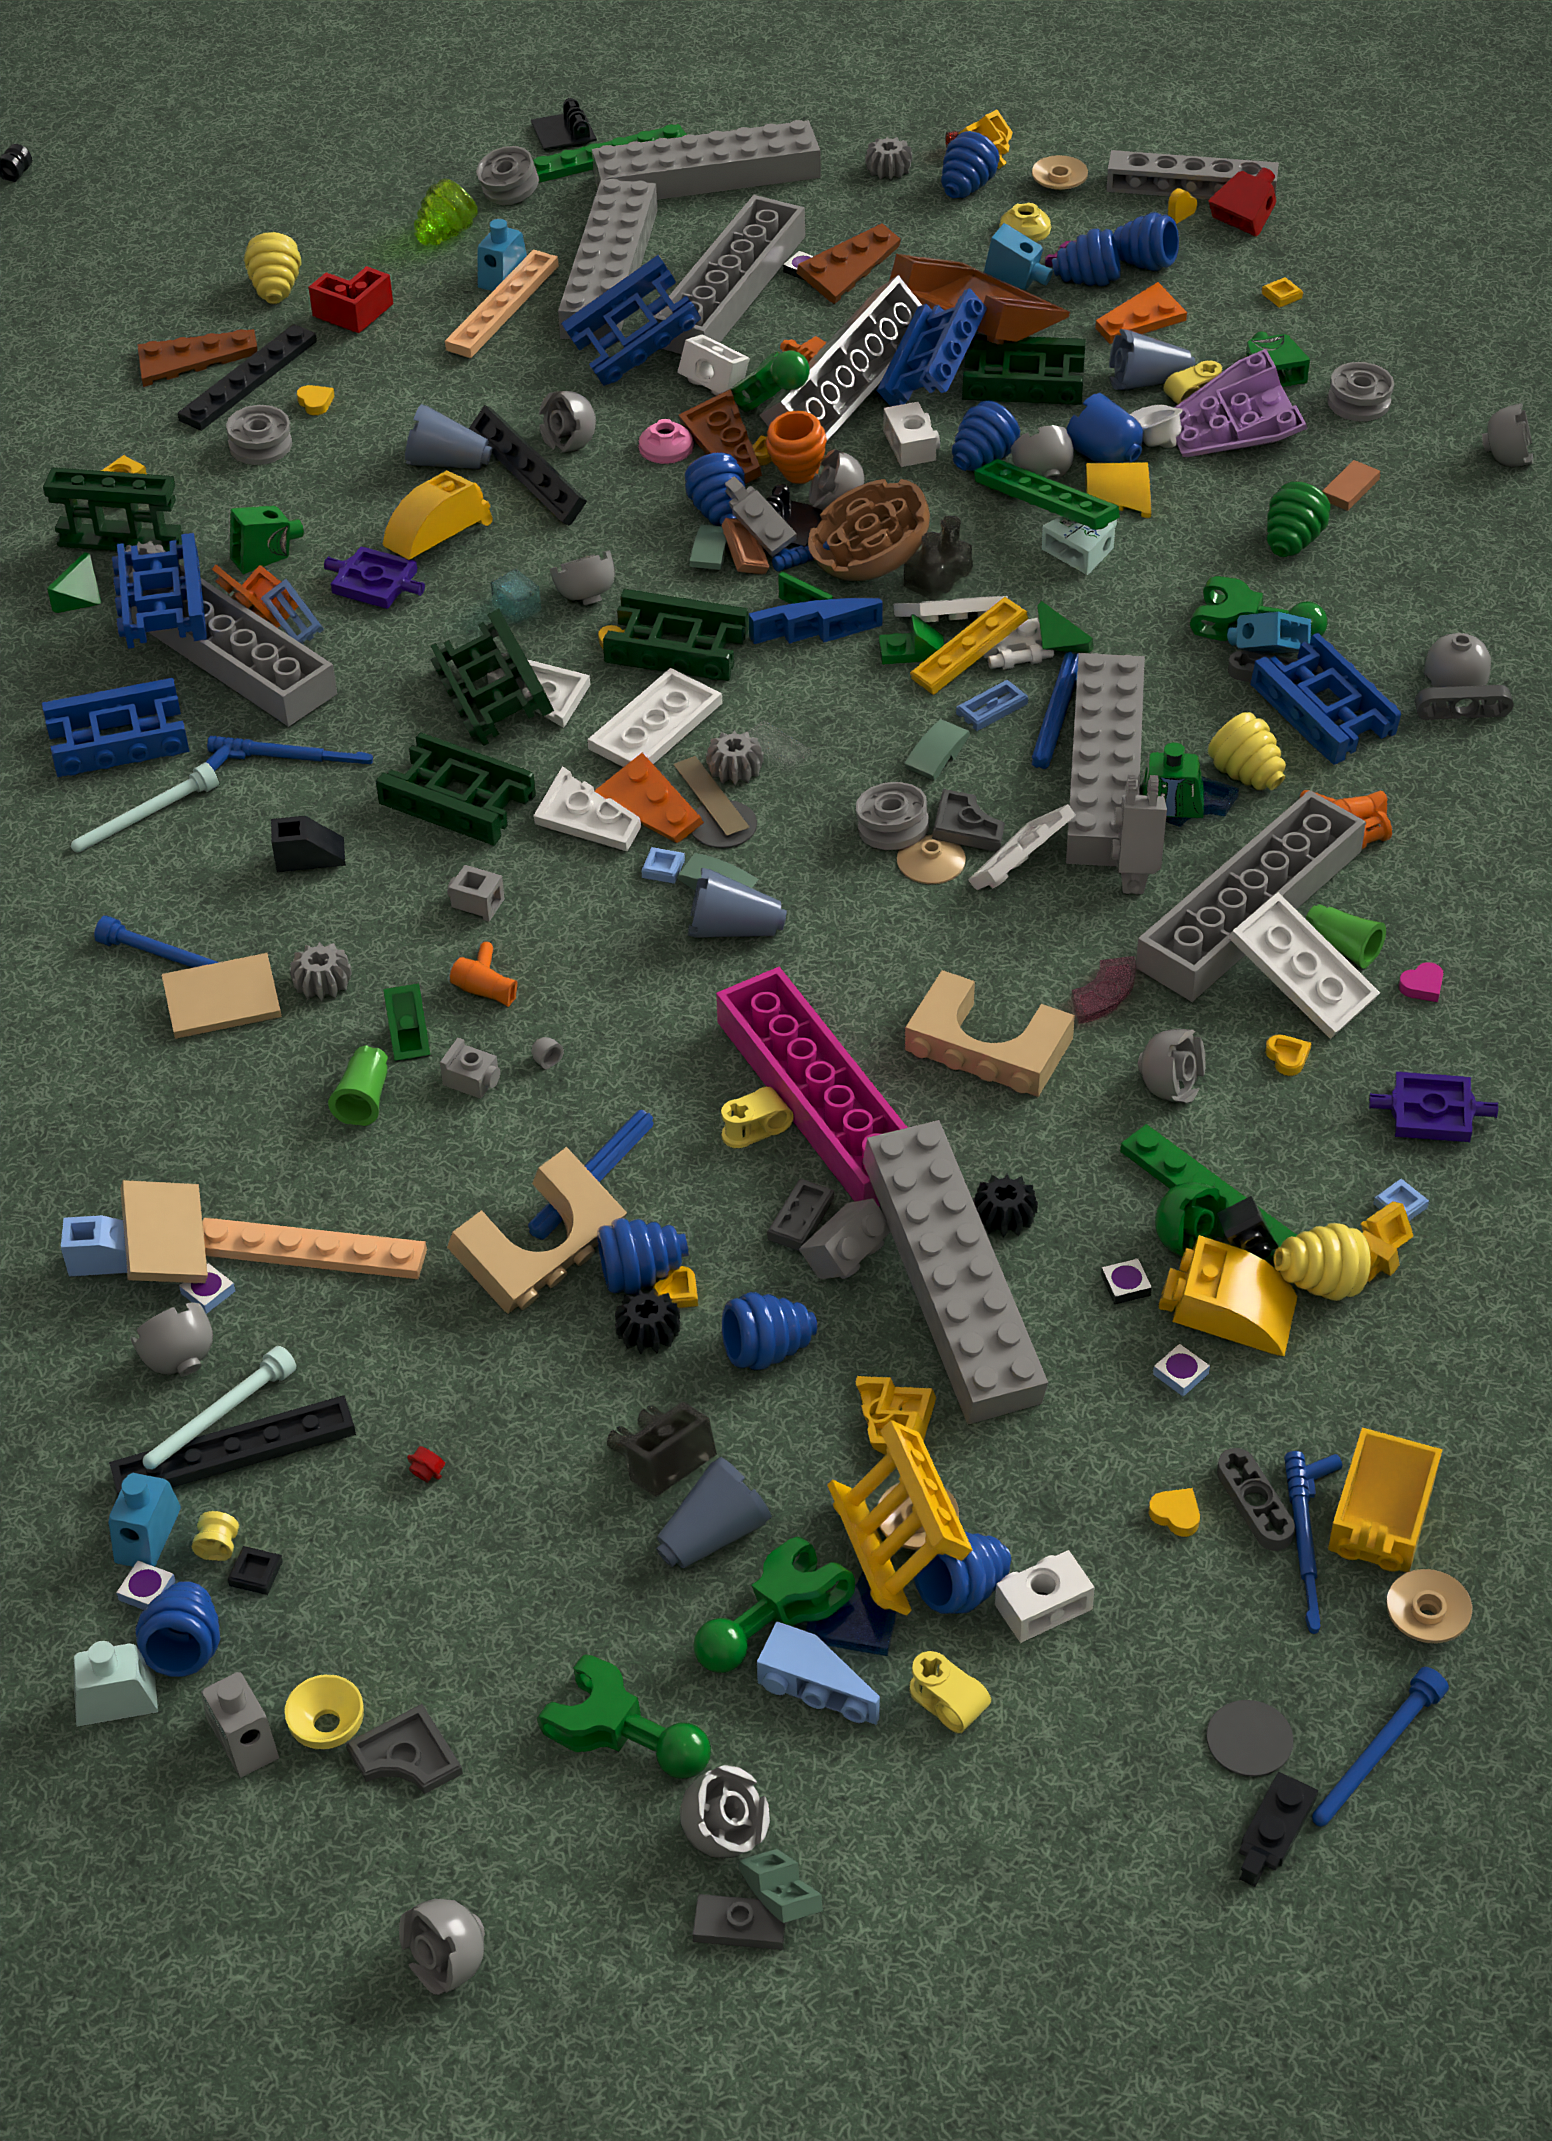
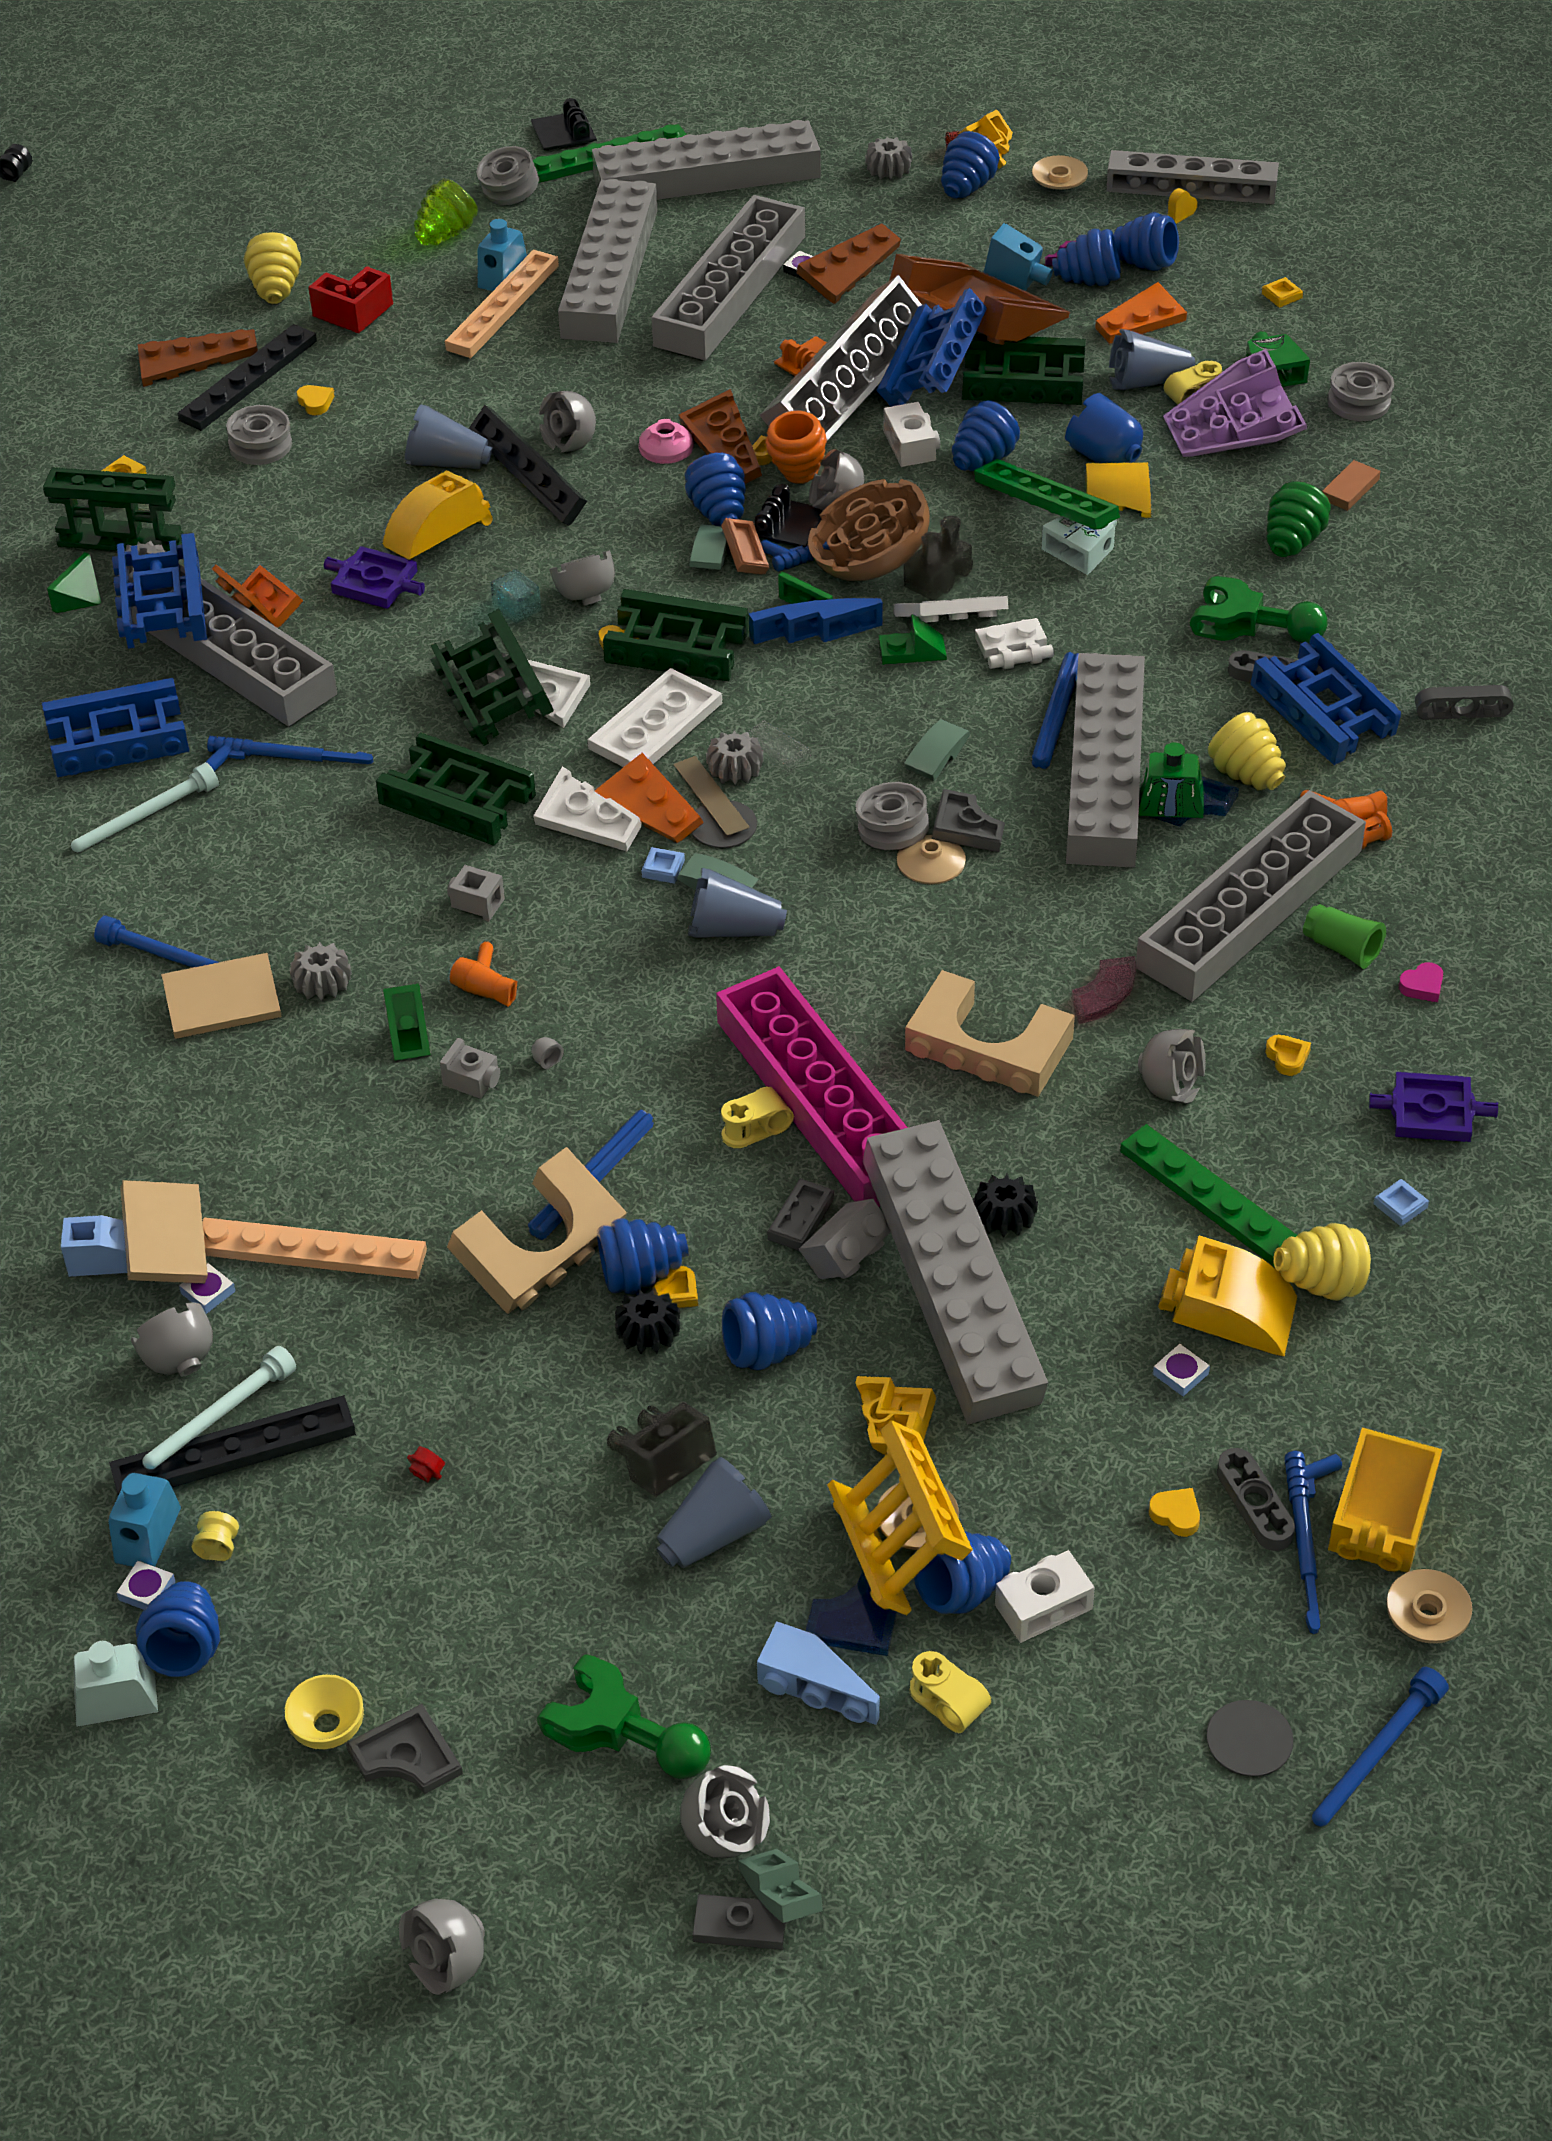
(232, 1712): light grey torso -> none
(255, 1570): black tile -> none
(260, 536): green torso -> none
(305, 844): black slope -> none
(307, 633): medium blue tile -> none
(360, 1089): bright green plant -> none
(620, 303): blue fence -> none
(701, 354): white brick -> none
(759, 517): light grey hinge -> none
(777, 372): green piece -> none
(785, 1595): green piece -> none
(969, 645): yellow tile -> none
(995, 707): medium blue tile -> none
(1019, 847): white wing -> none
(1028, 220): light yellow piece -> none
(1044, 453): light grey cylinder -> none
(1060, 633): green slope -> none
(1126, 1281): tile -> none
(1140, 835): light grey hinge -> none
(1159, 424): white piece -> none
(1189, 1212): green cylinder -> none
(1245, 201): red torso -> none
(1247, 1228): black slope -> none
(1262, 632): dark azure torso -> none
(1275, 1826): black hinge -> none
(1304, 965): white plate -> none
(1383, 1256): yellow tile -> none
(1390, 1224): yellow tile -> none
(1458, 661): light grey cylinder -> none
(1509, 436): light grey cylinder -> none

